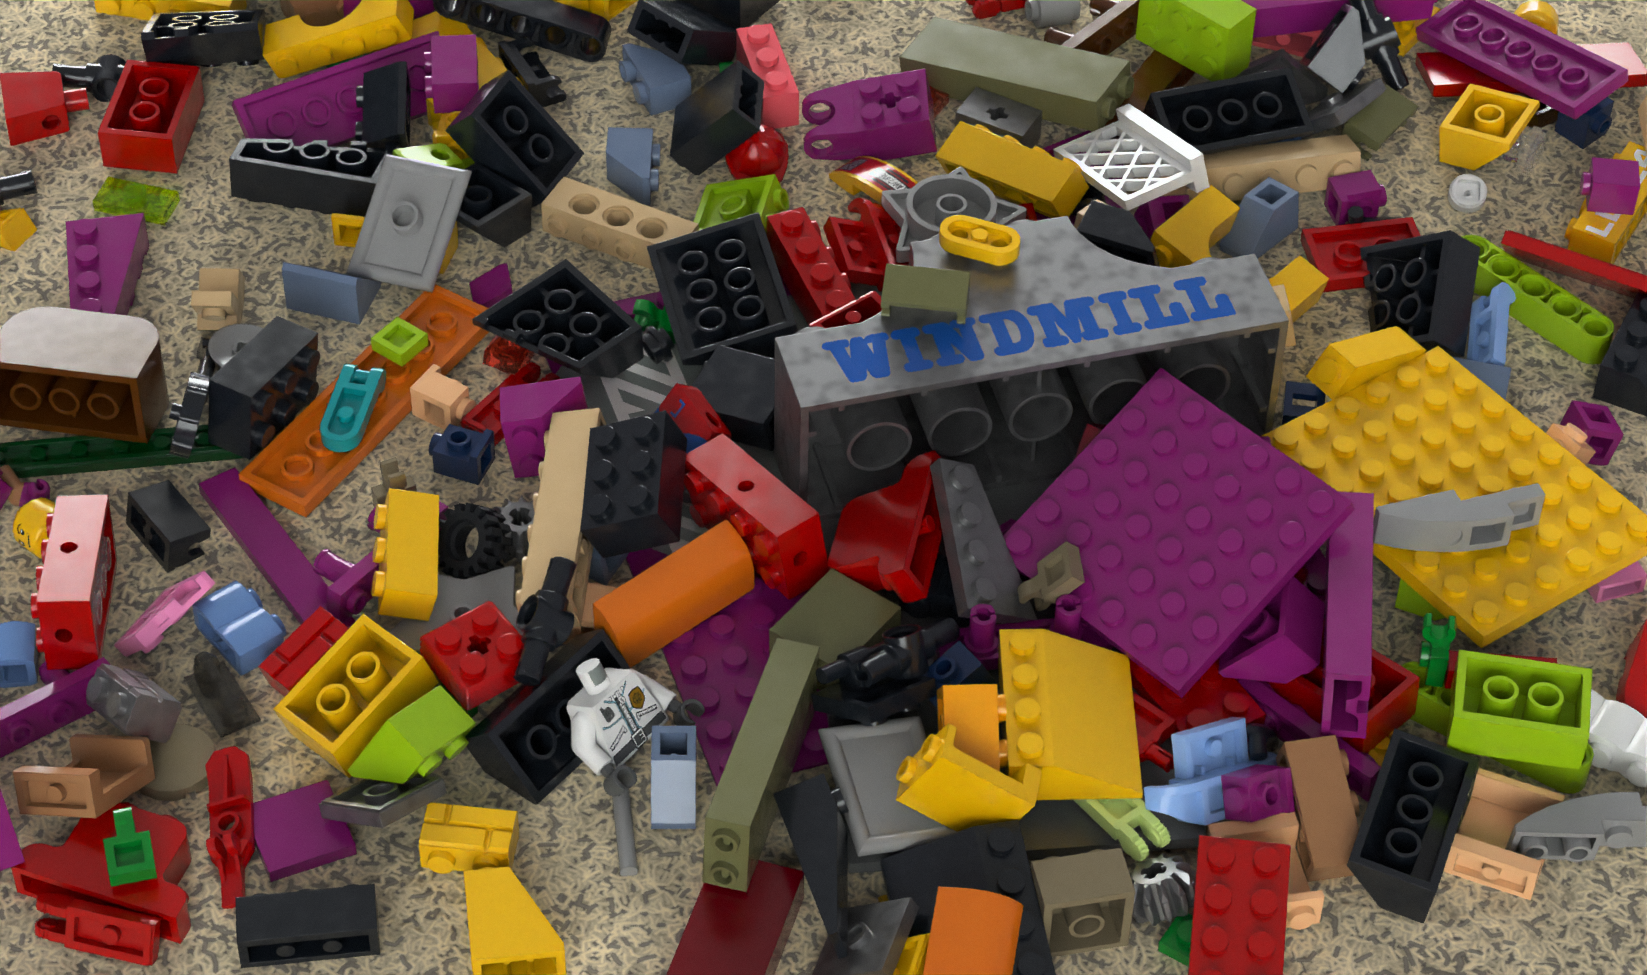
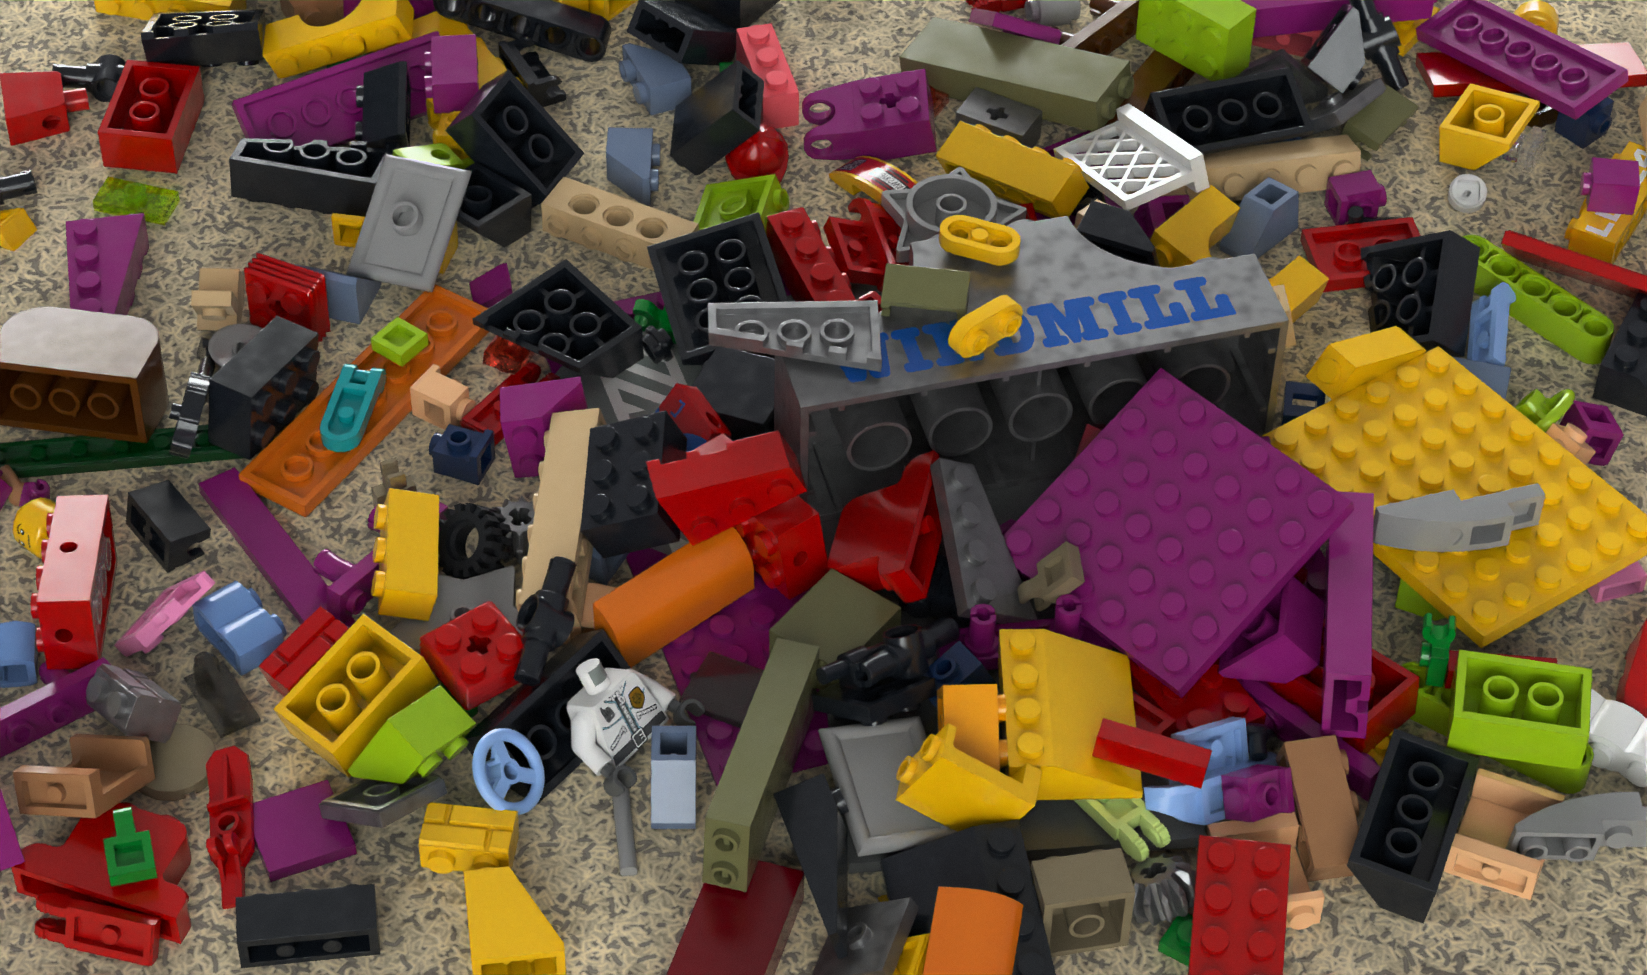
(286, 292): none -> red brick
(497, 775): none -> light blue piece
(723, 688): none -> clear smoke piece
(727, 485): none -> red wedge
(808, 330): none -> flat silver wing
(985, 326): none -> yellow plate
(1015, 25): none -> magenta plate
(1151, 753): none -> red piece
(1544, 410): none -> lime piece

